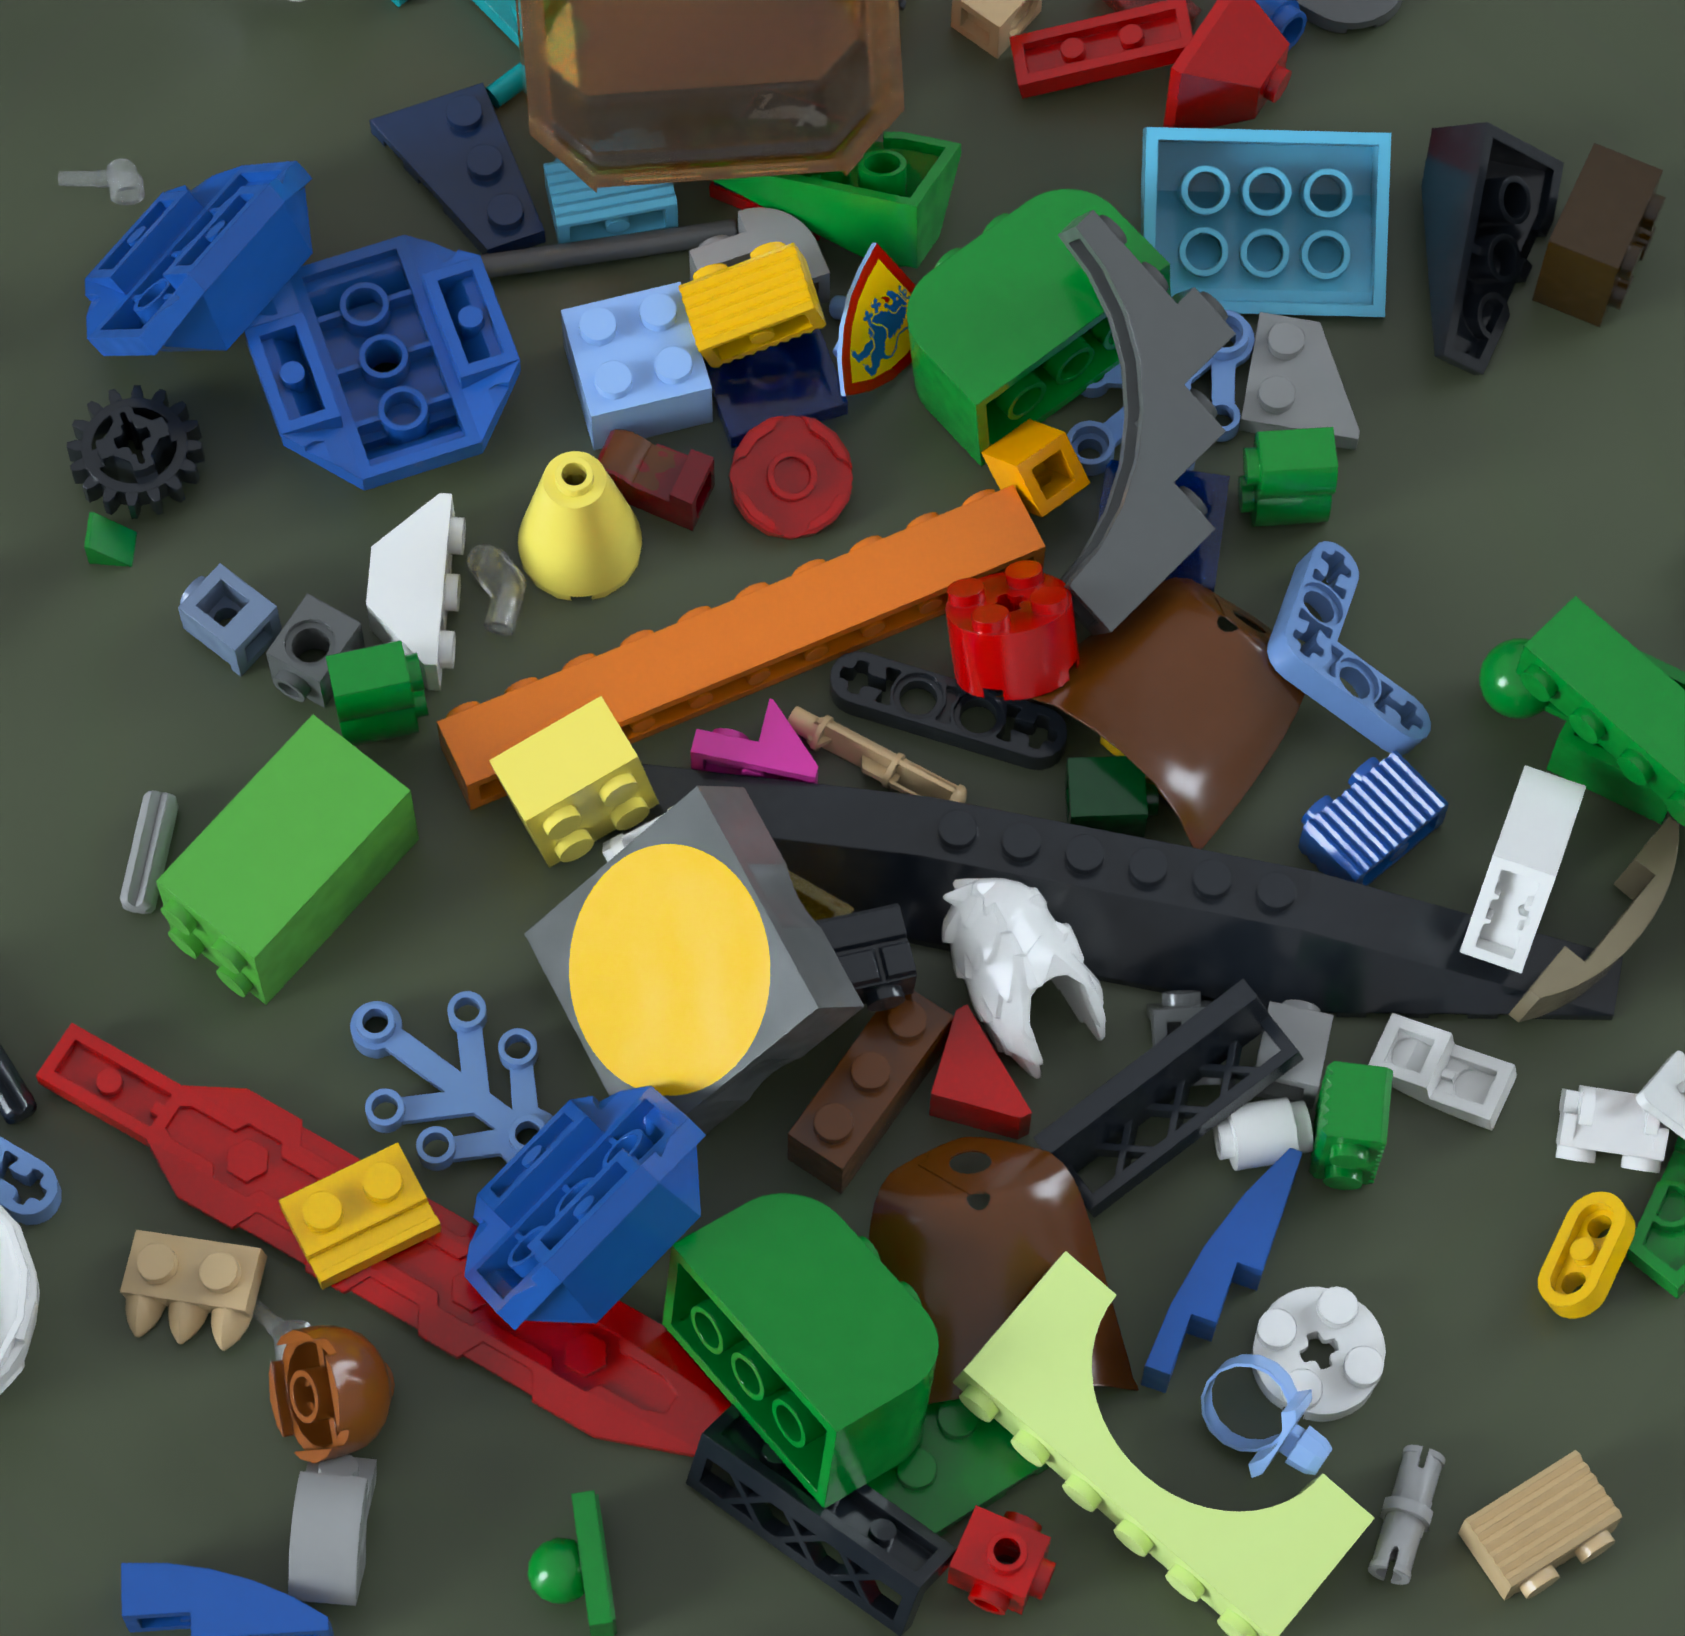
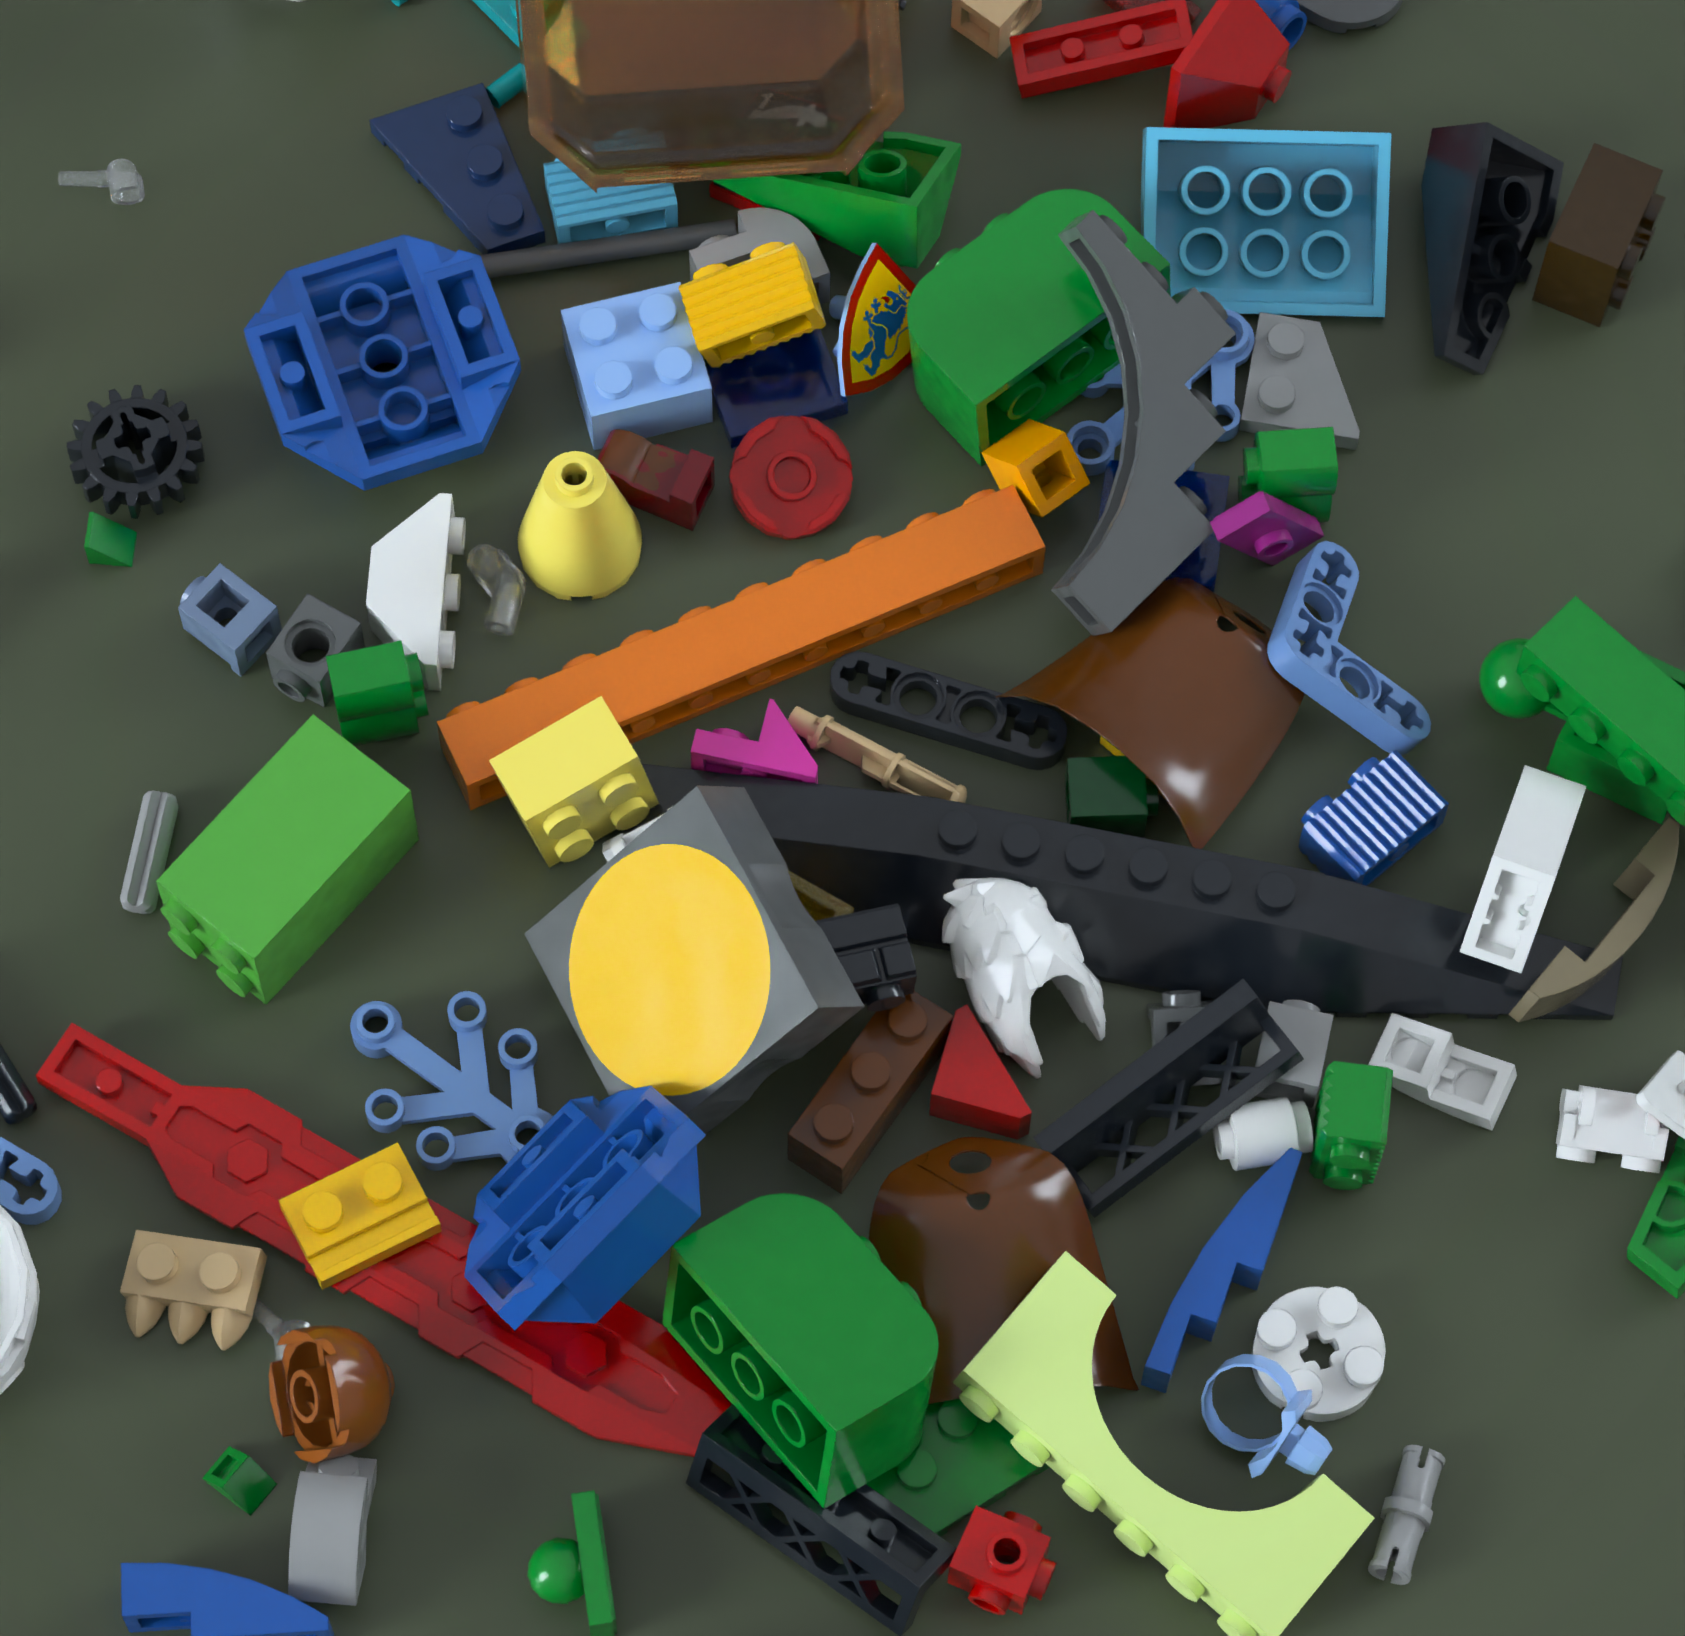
(201, 263): blue piece -> none
(240, 1480): none -> green piece
(1012, 632): red brick -> none
(1266, 528): none -> magenta plate
(1542, 1526): tan brick -> none
(1585, 1259): yellow plate -> none

